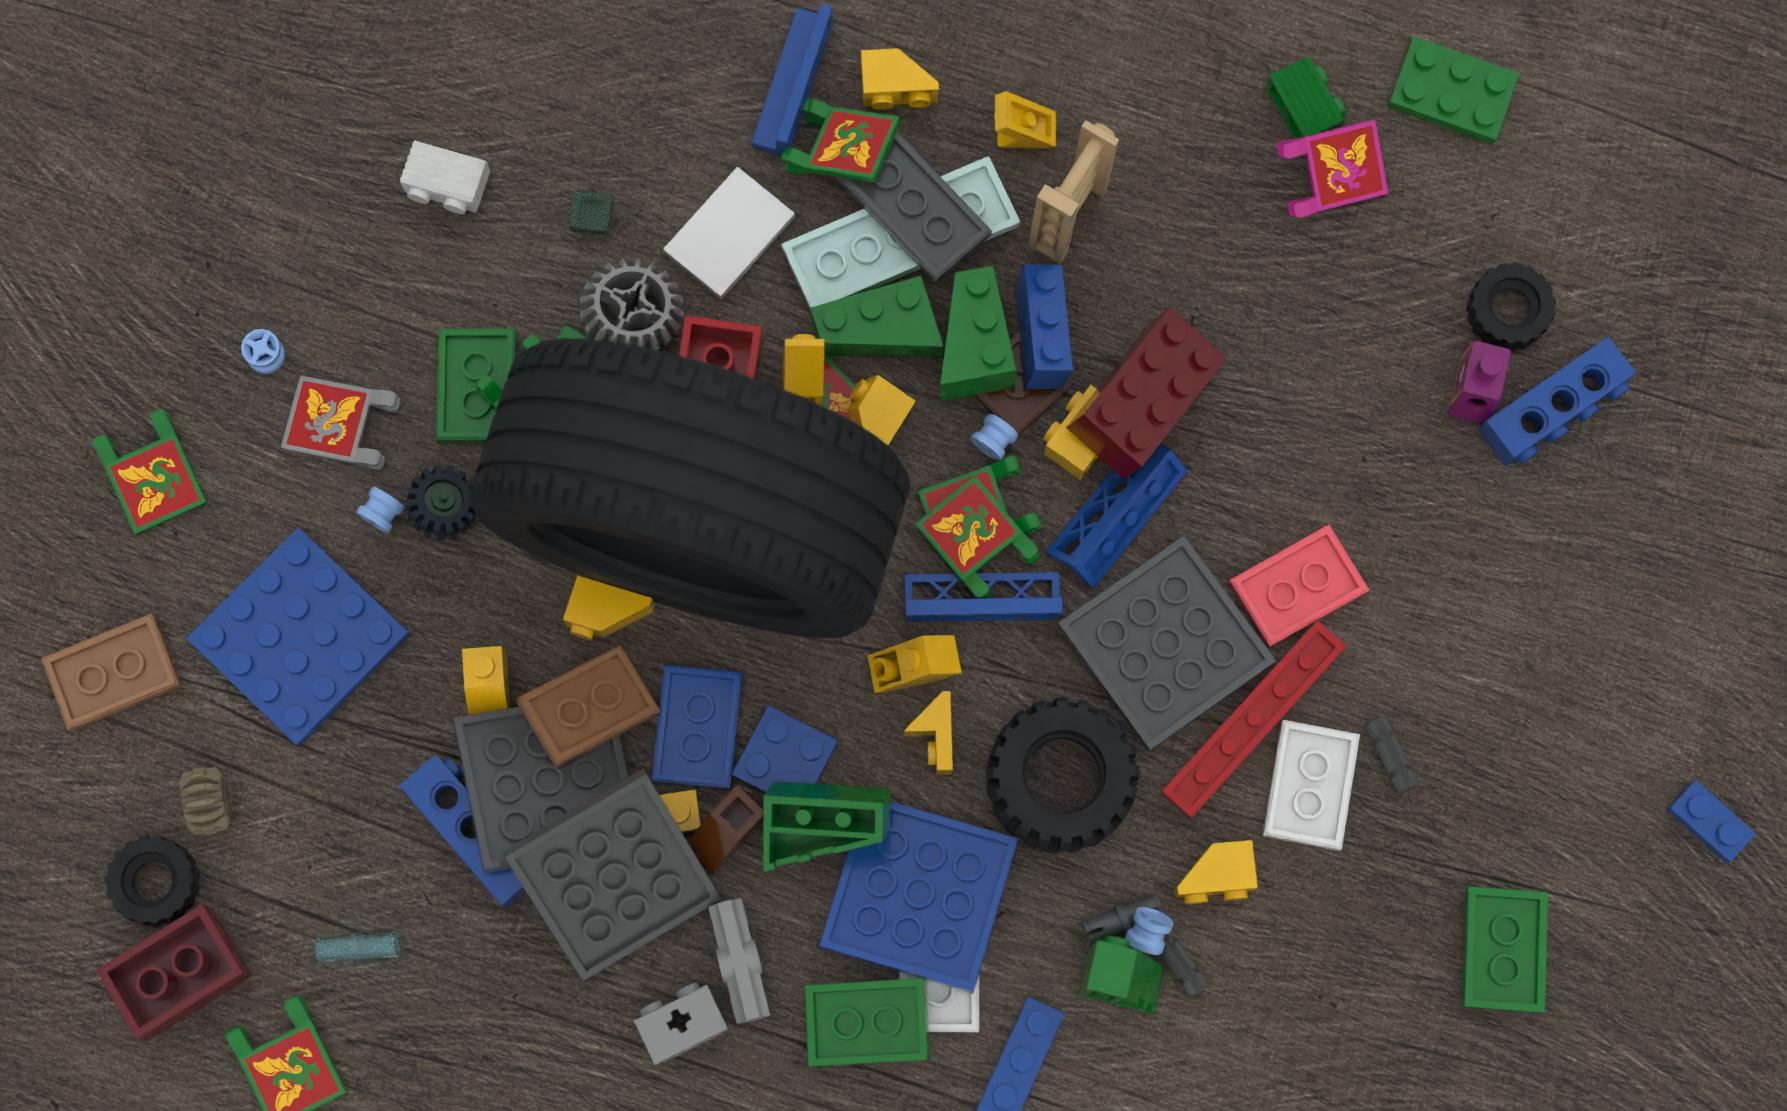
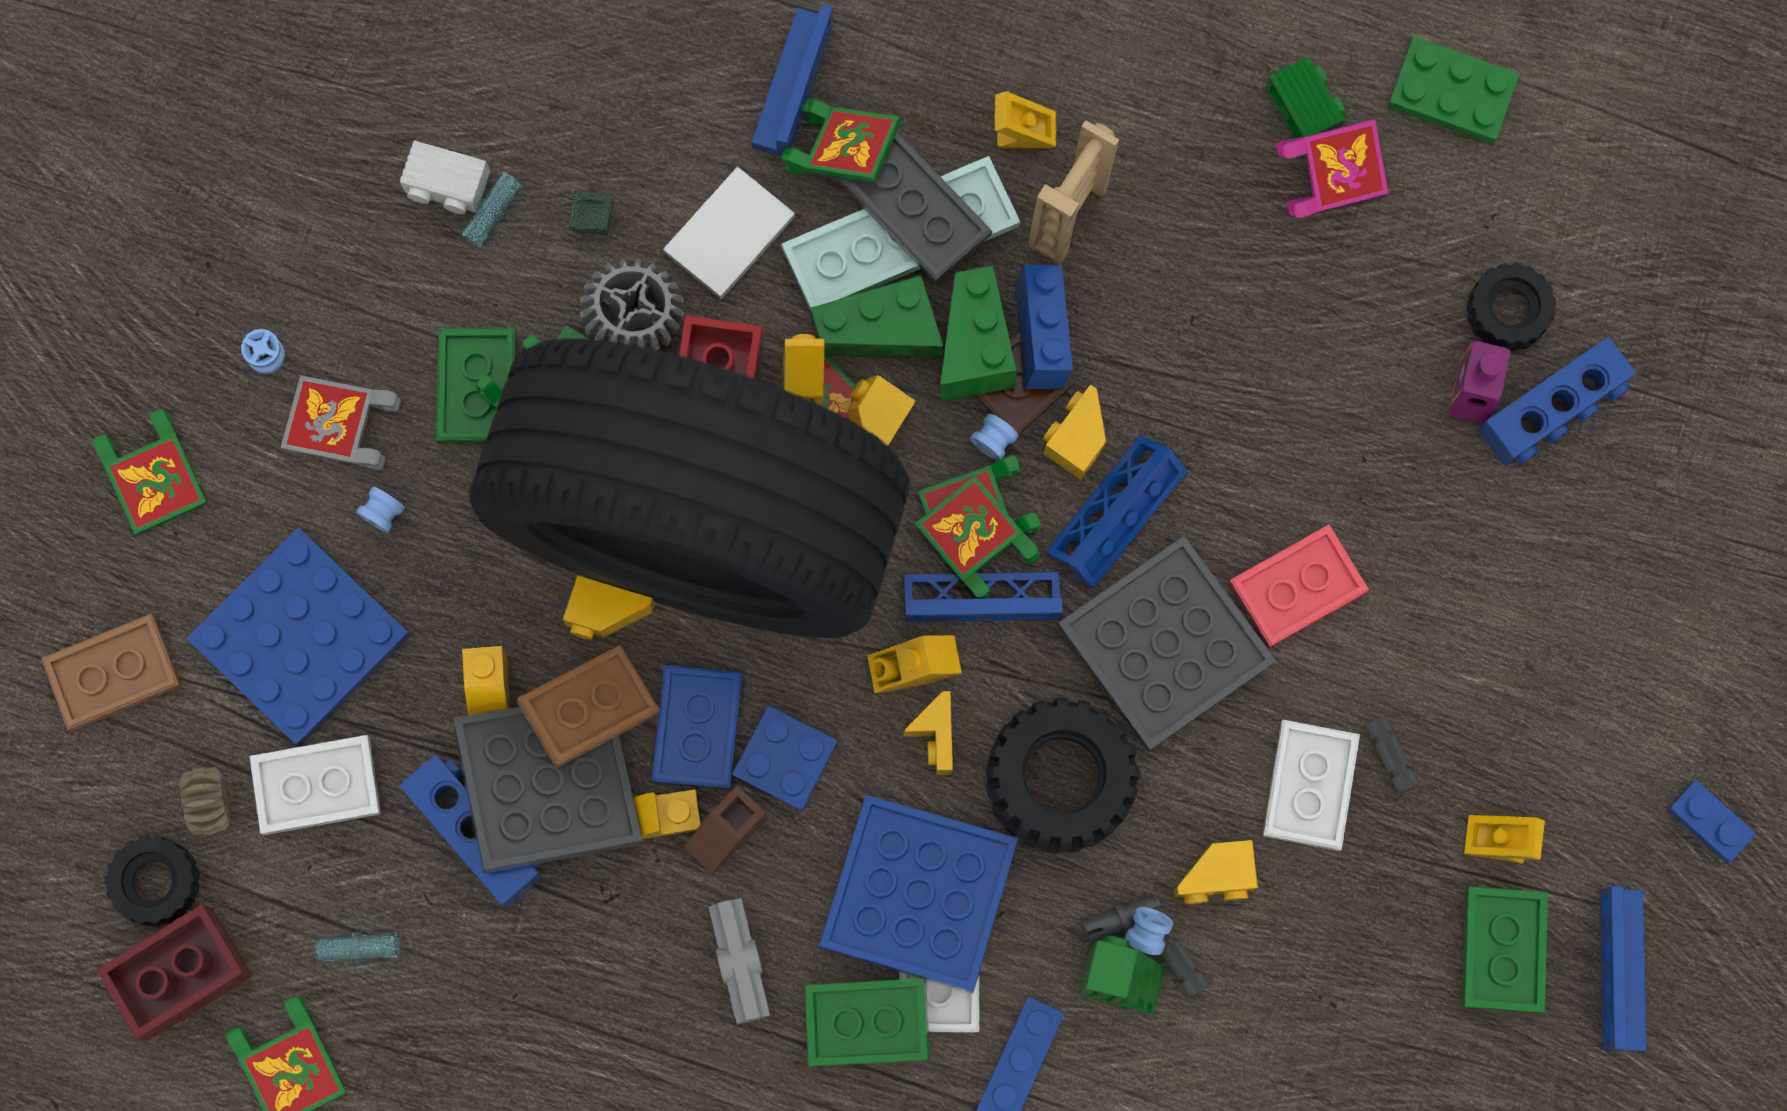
(315, 785): none -> white plate
(440, 502): black wheel -> none
(491, 209): none -> clear light blue pin
(612, 874): dark grey plate -> none
(669, 1043): light grey brick -> none
(821, 819): green wedge -> none
(895, 79): yellow slope -> none
(1146, 393): dark red brick -> none
(1253, 719): red plate -> none
(1504, 837): none -> yellow slope
(1622, 969): none -> blue fence

